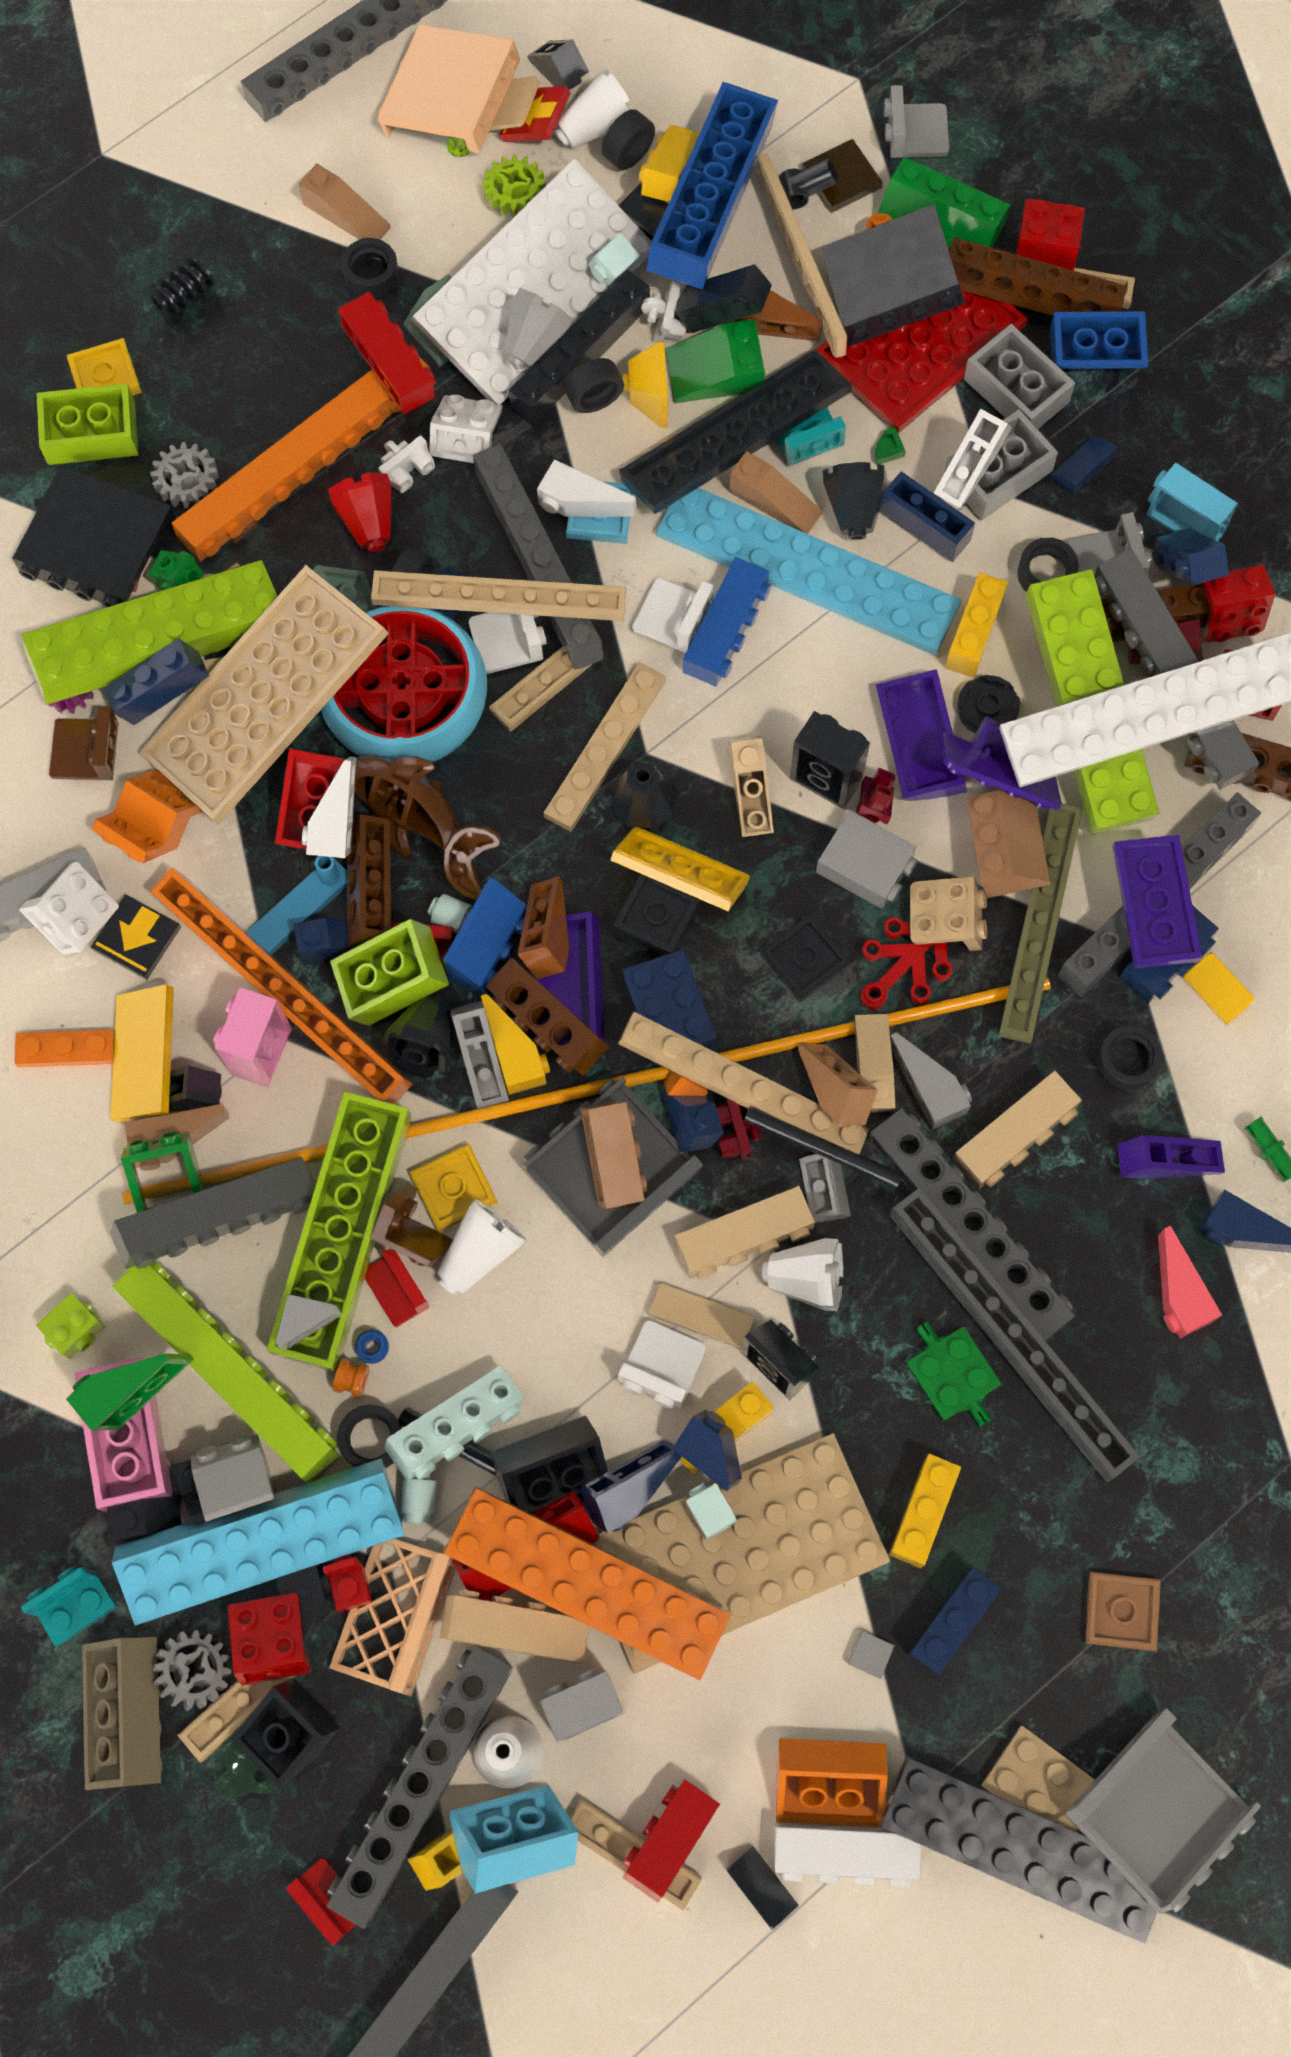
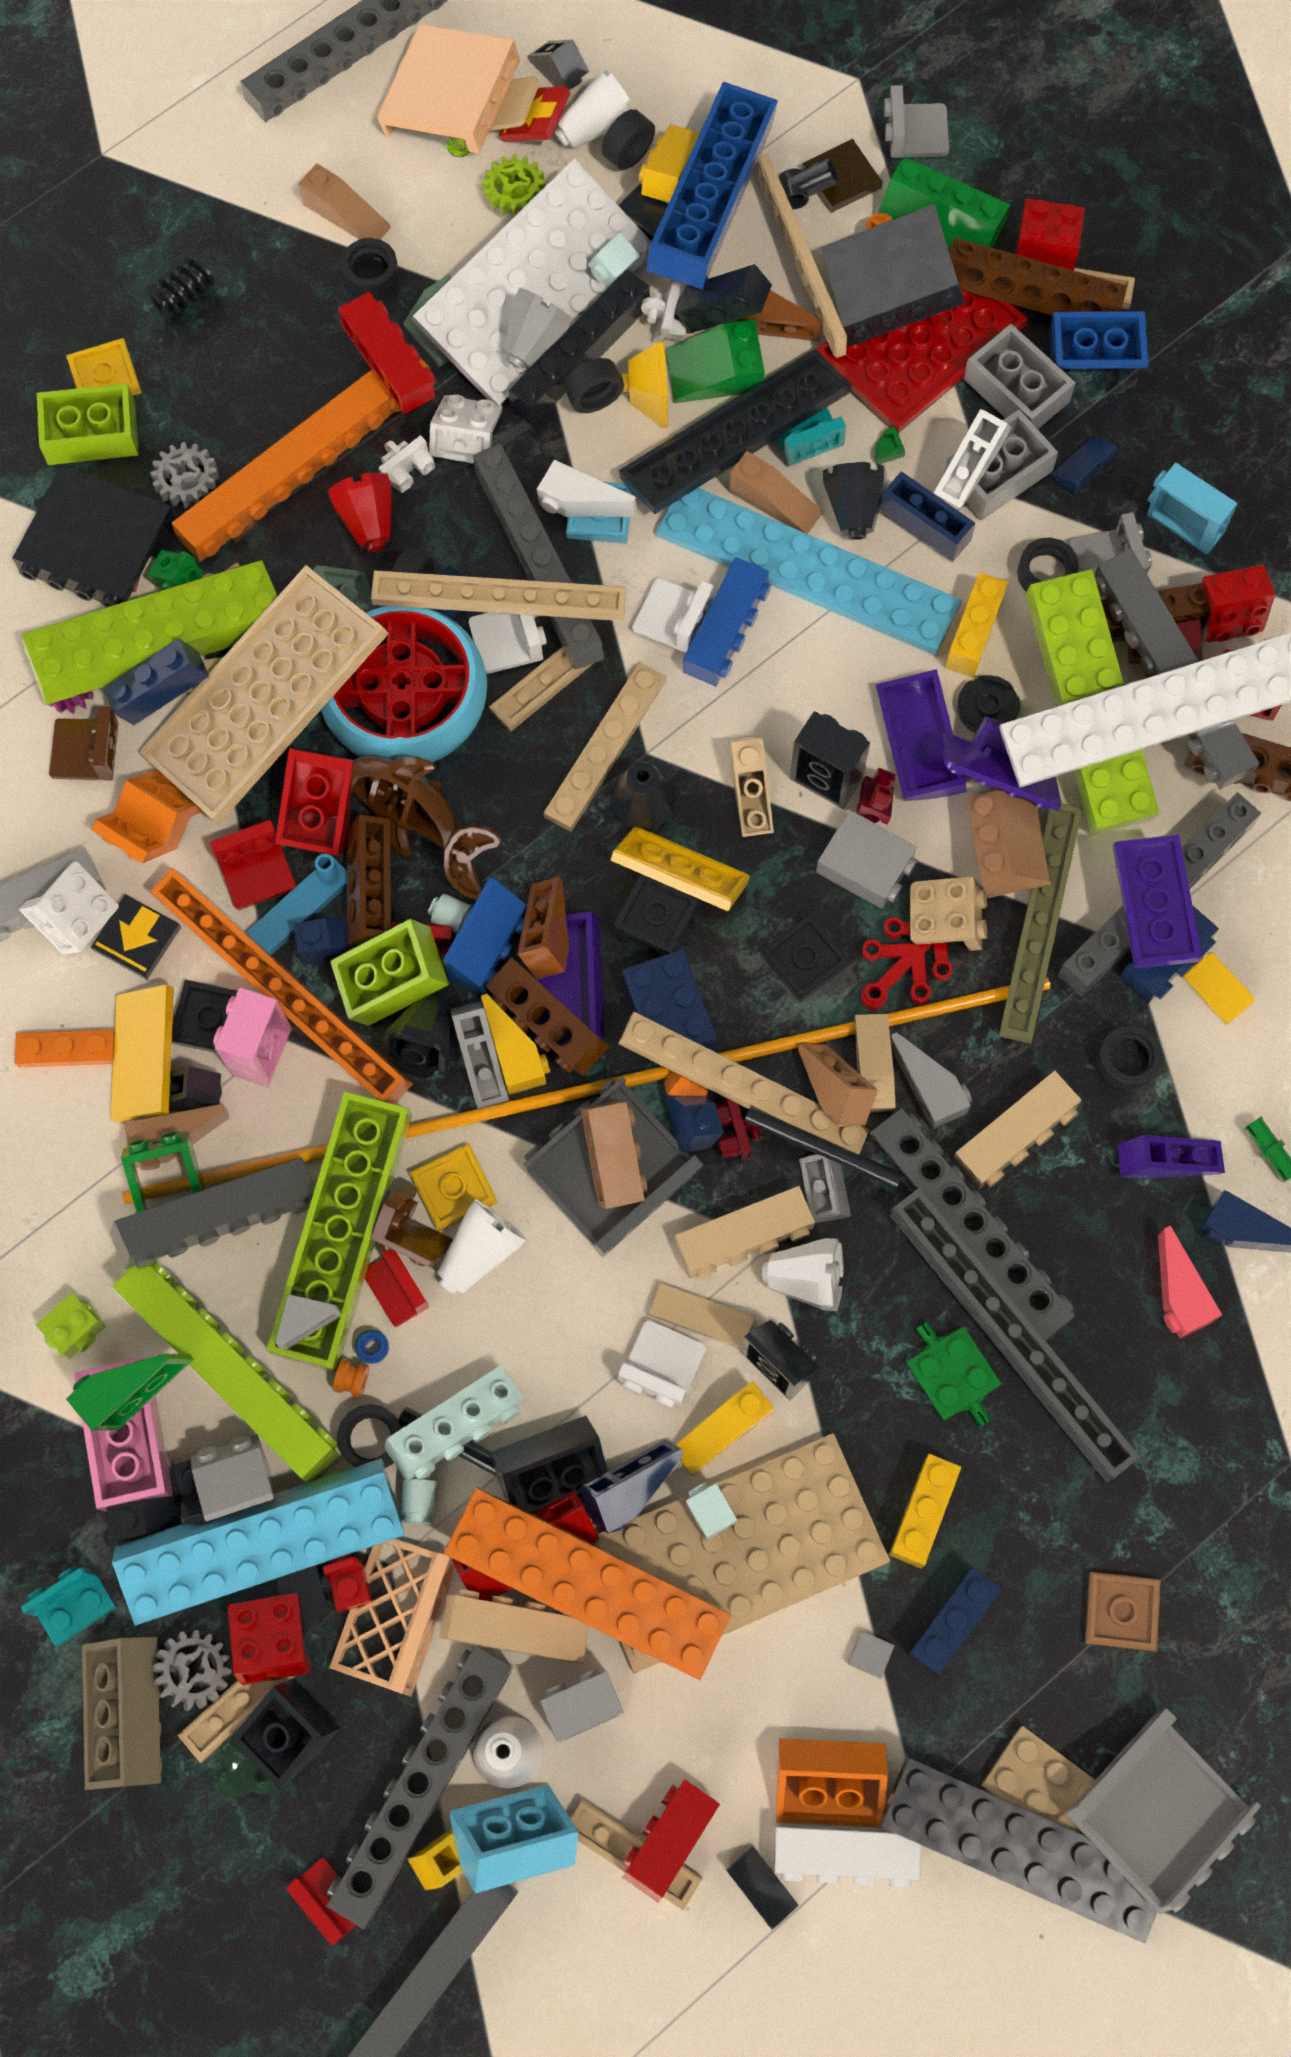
(200, 1014): none -> black tile
(253, 865): none -> red bracket
(331, 823): white slope -> none
(711, 1448): dark blue slope -> none
(1190, 556): dark blue brick -> none

